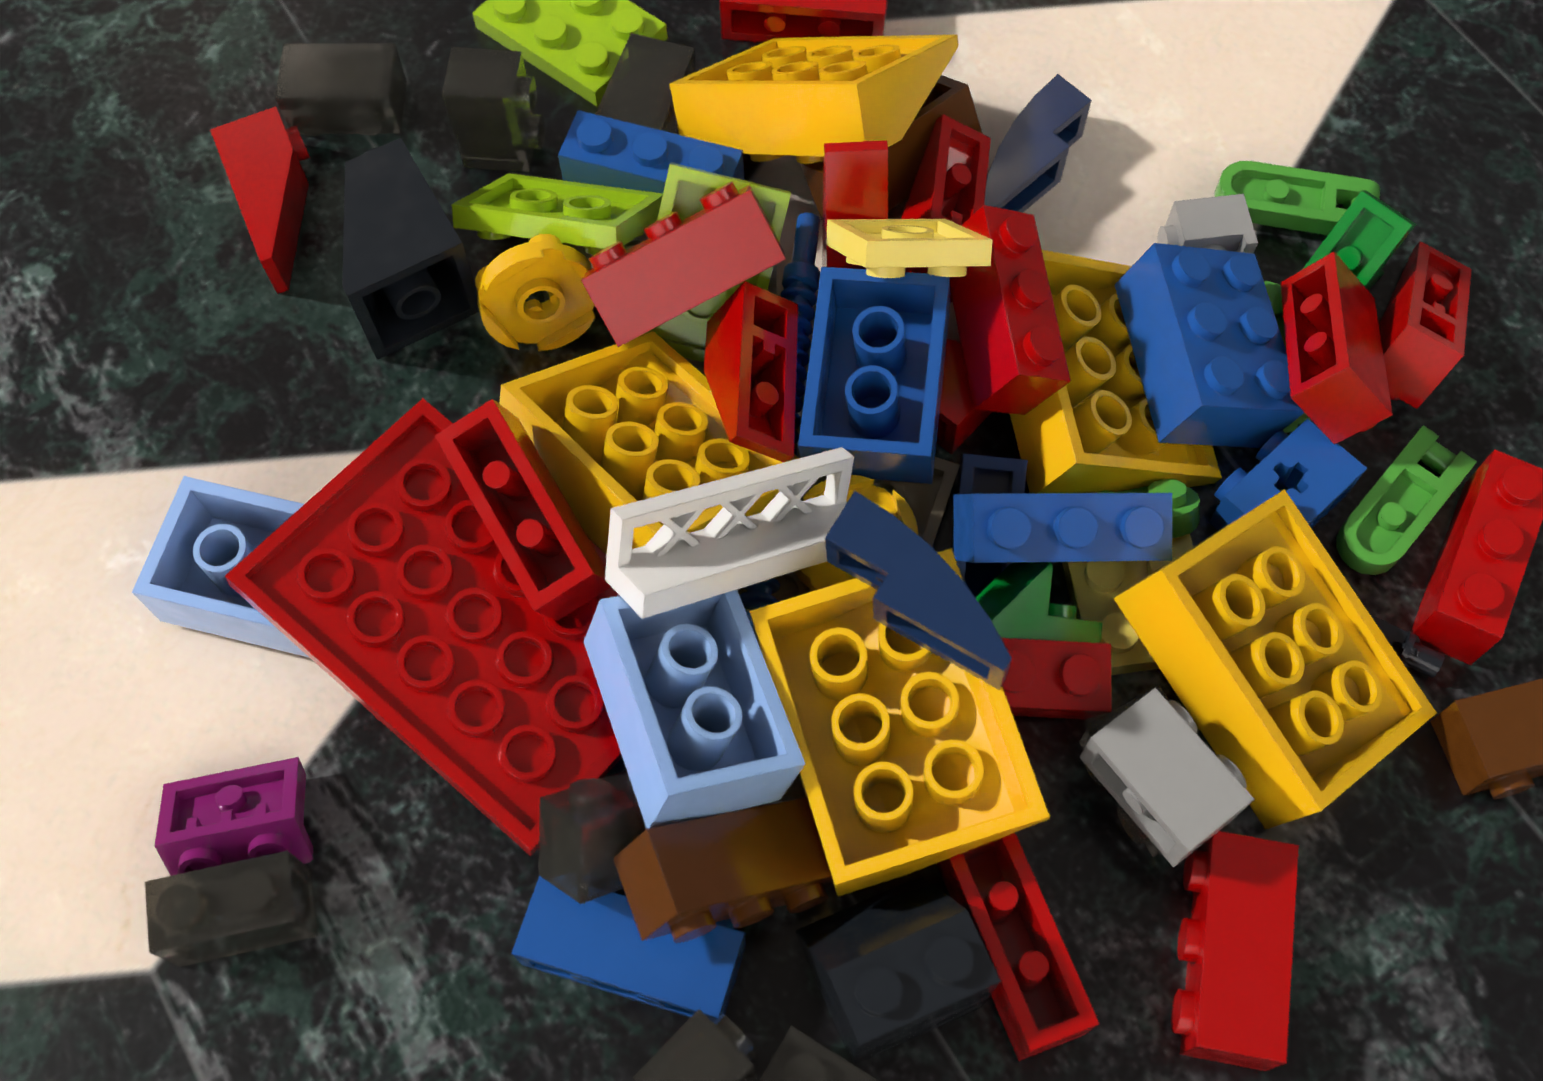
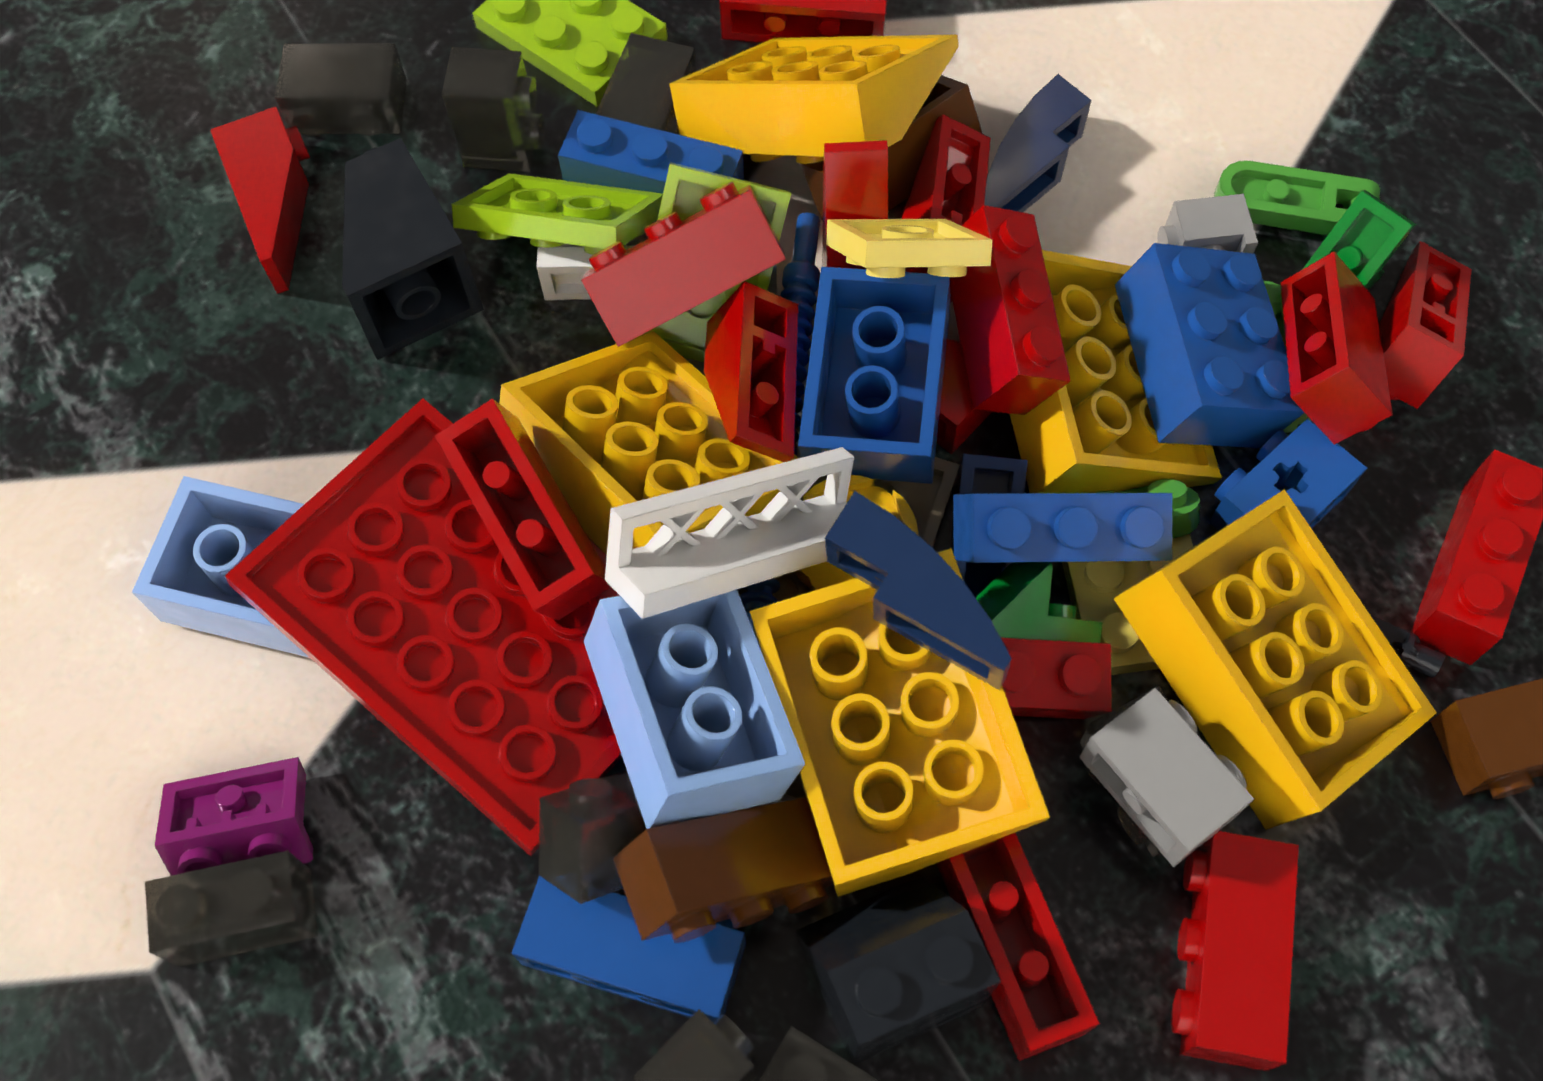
(531, 268): yellow plate -> none
(1401, 504): bright green plate -> none

